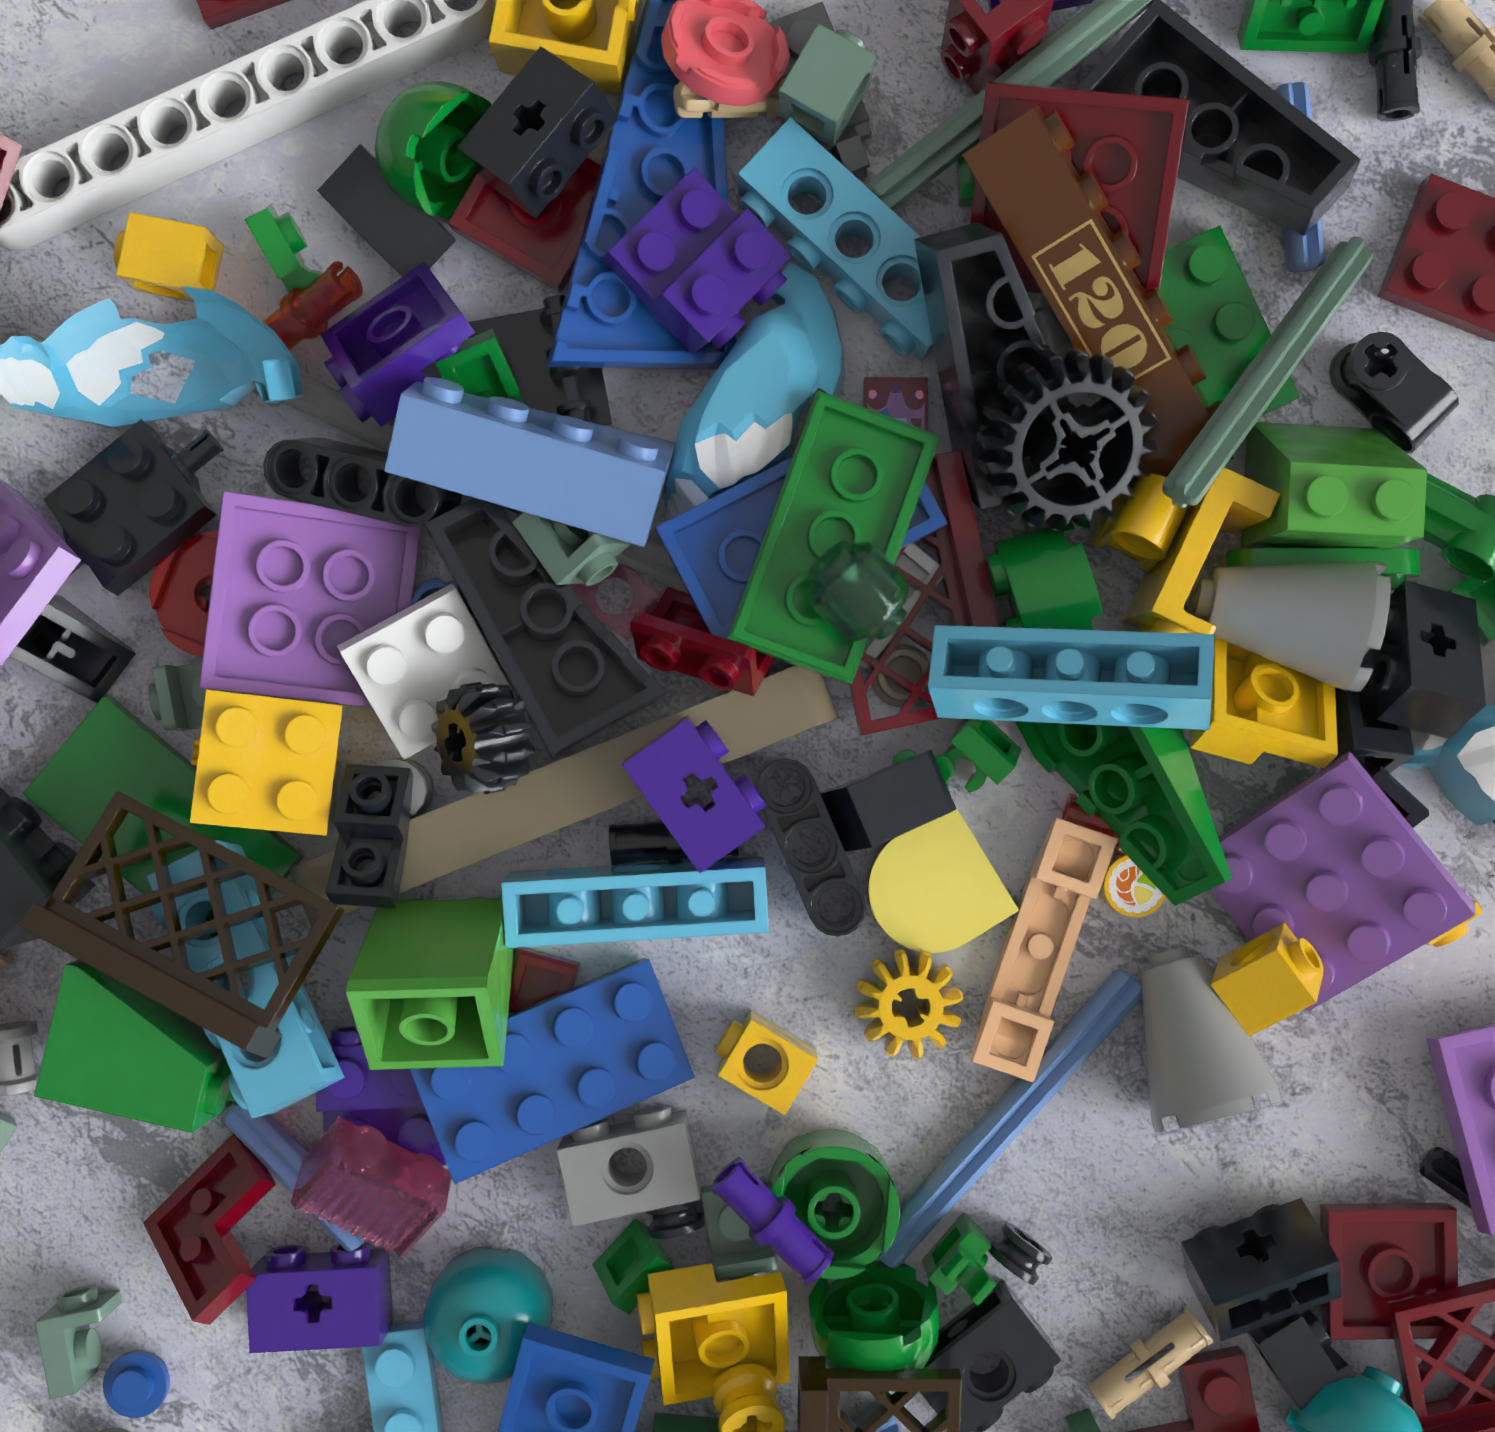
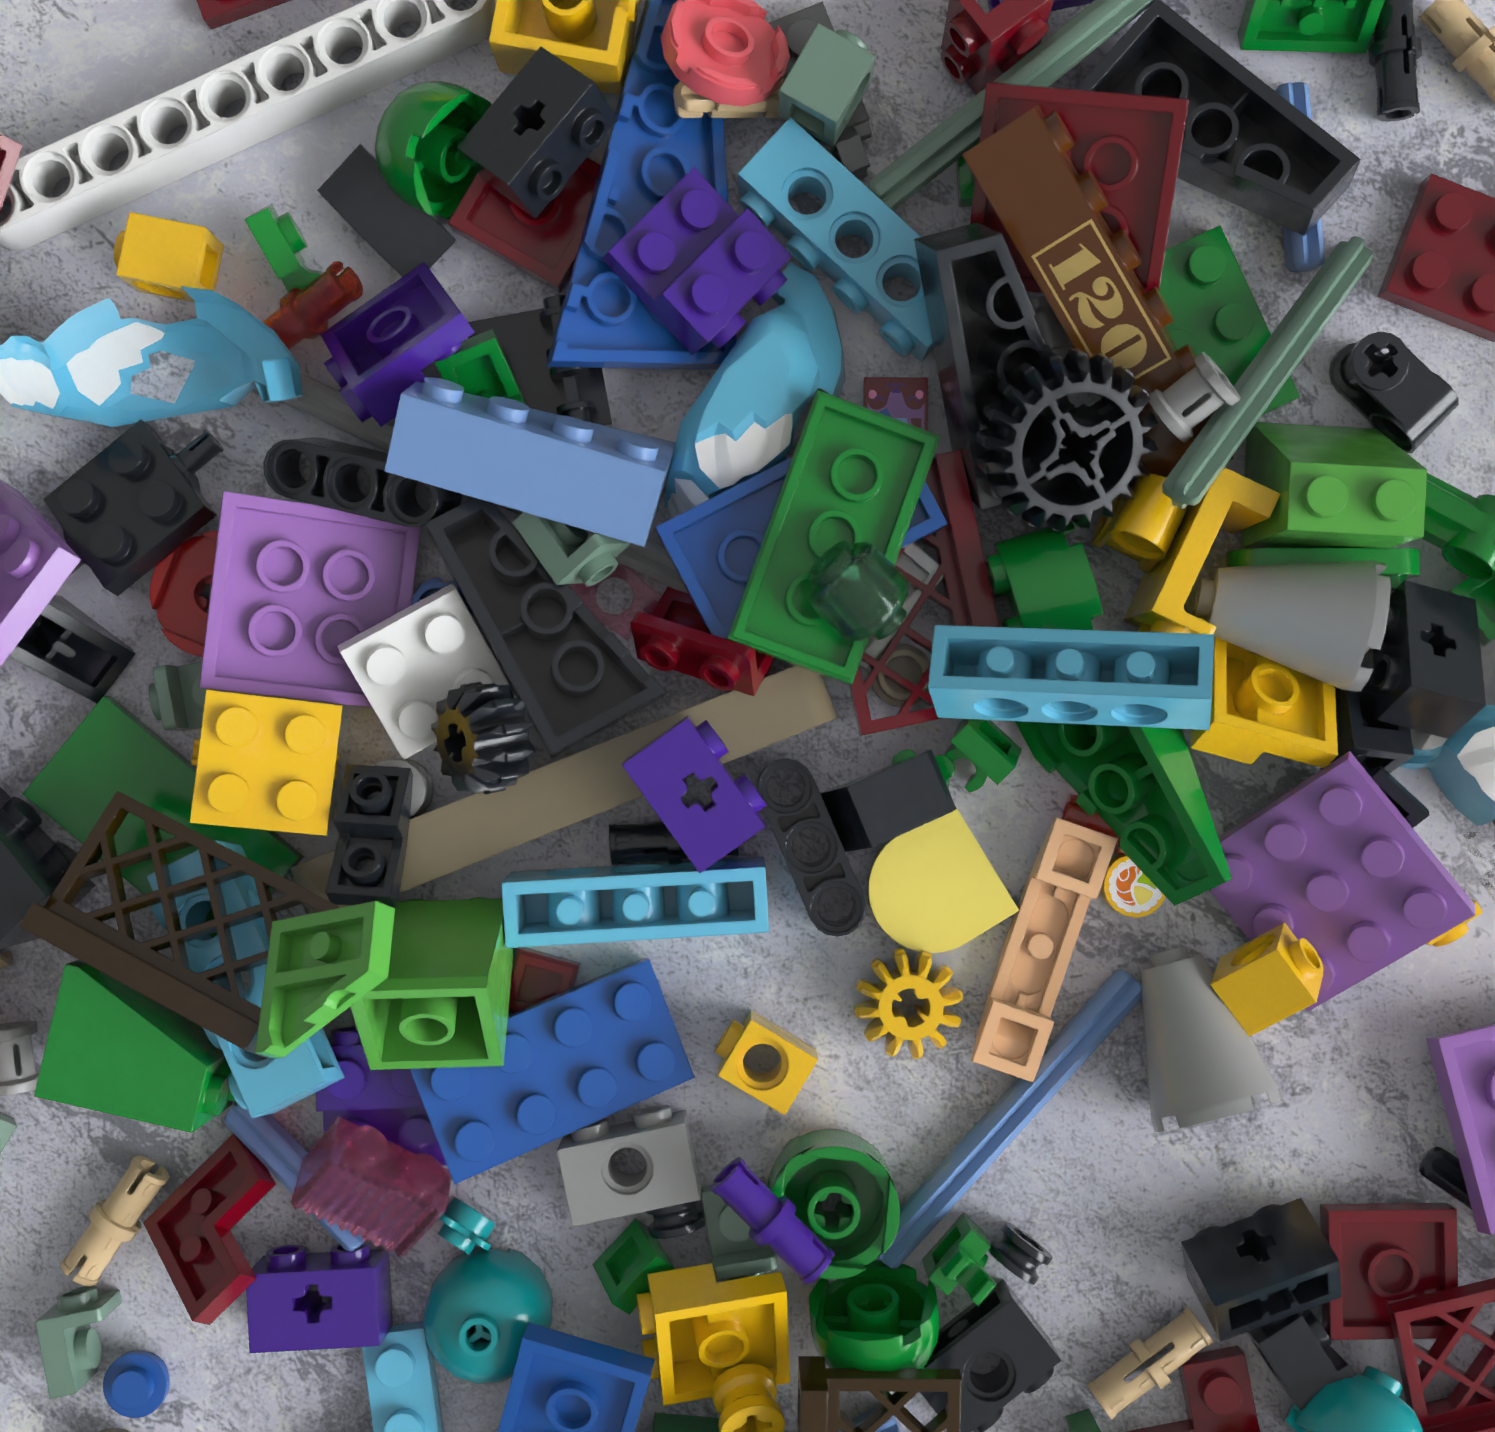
(114, 1221): none -> tan pin
(319, 970): none -> bright green wing
(465, 1226): none -> teal plate
(1193, 397): none -> light grey bush

